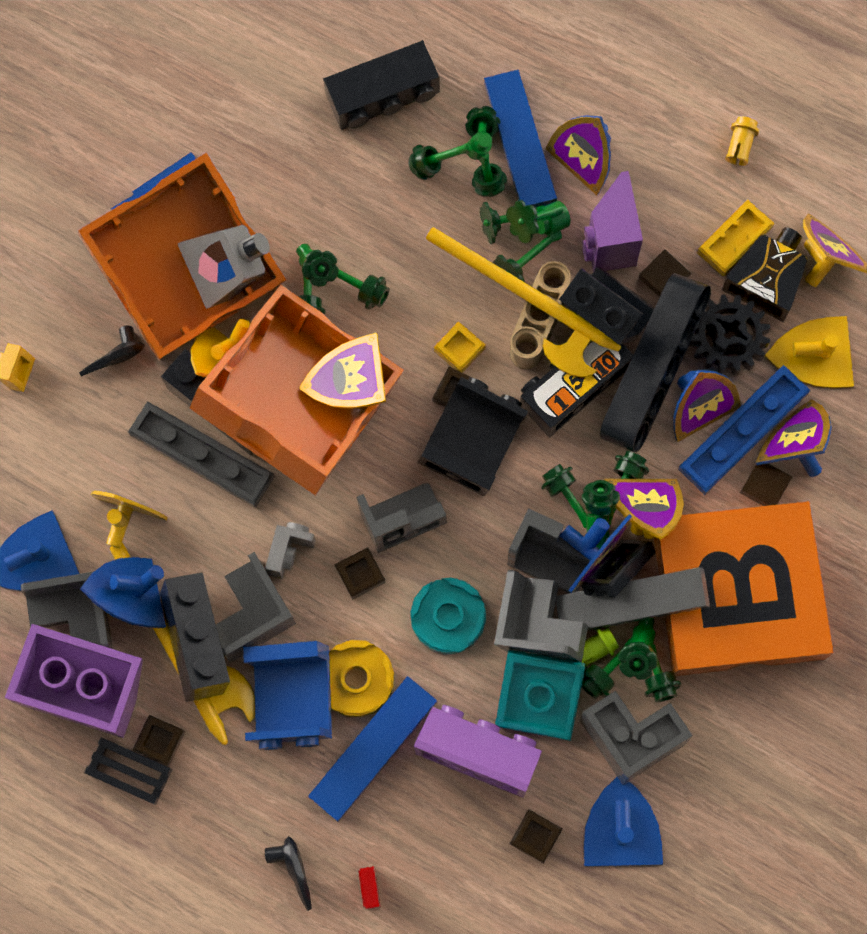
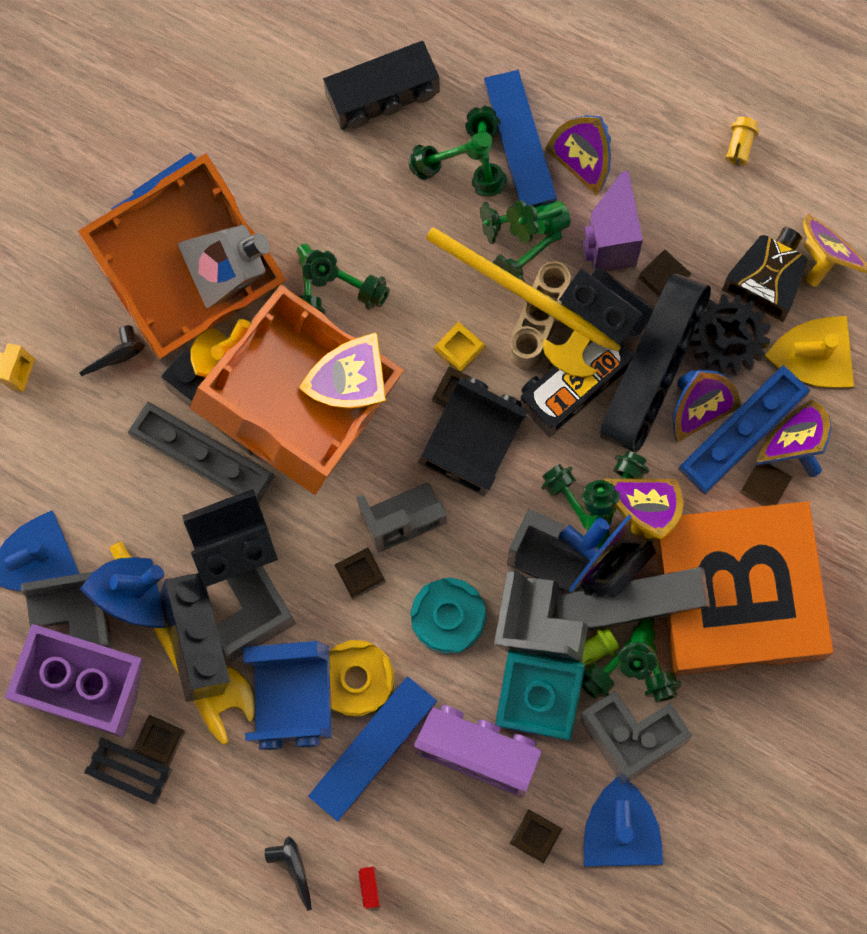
(121, 516): yellow shield -> none
(229, 538): none -> black panel
(281, 553): light grey bracket -> none
(735, 237): yellow plate -> none

